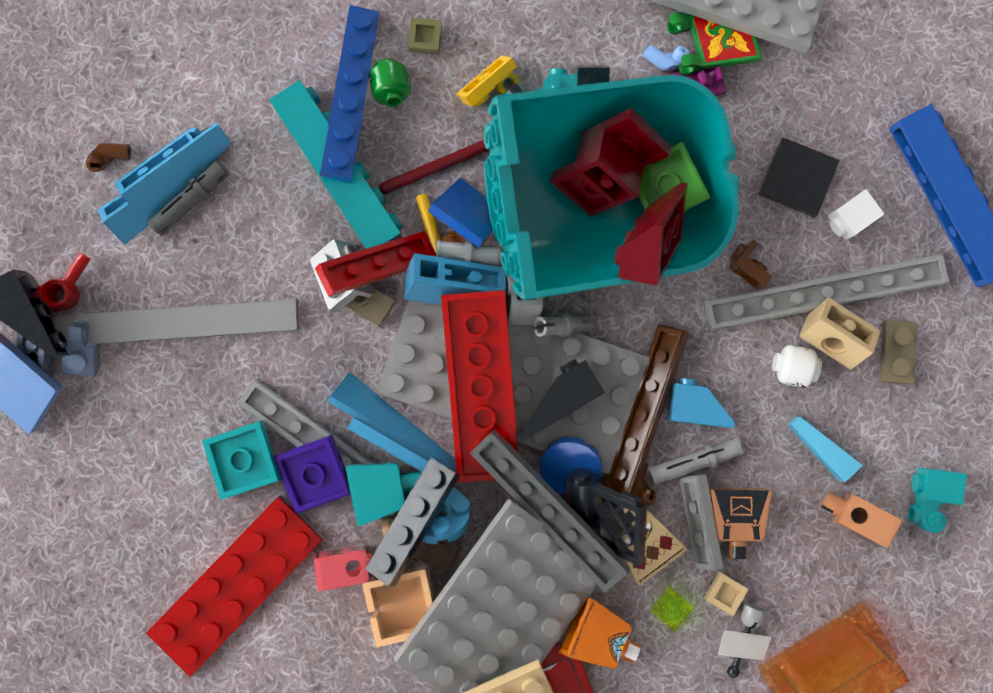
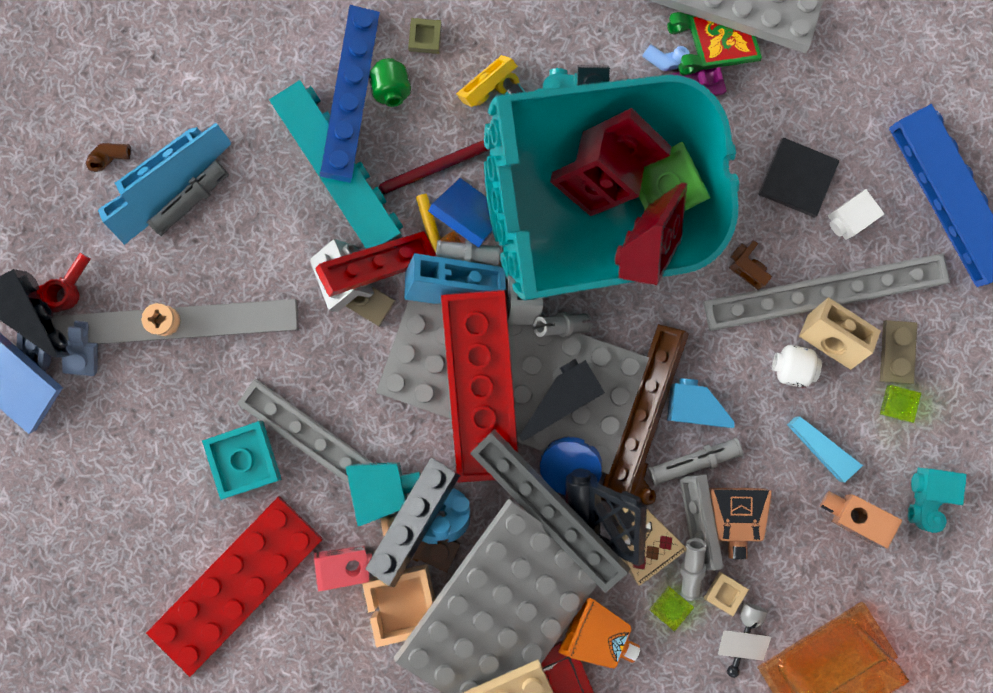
(168, 320): none -> light nougat wheel
(313, 473): dark purple tile -> none
(385, 426): dark azure wedge -> none
(693, 569): none -> light grey pin
(900, 403): none -> clear neon green plate

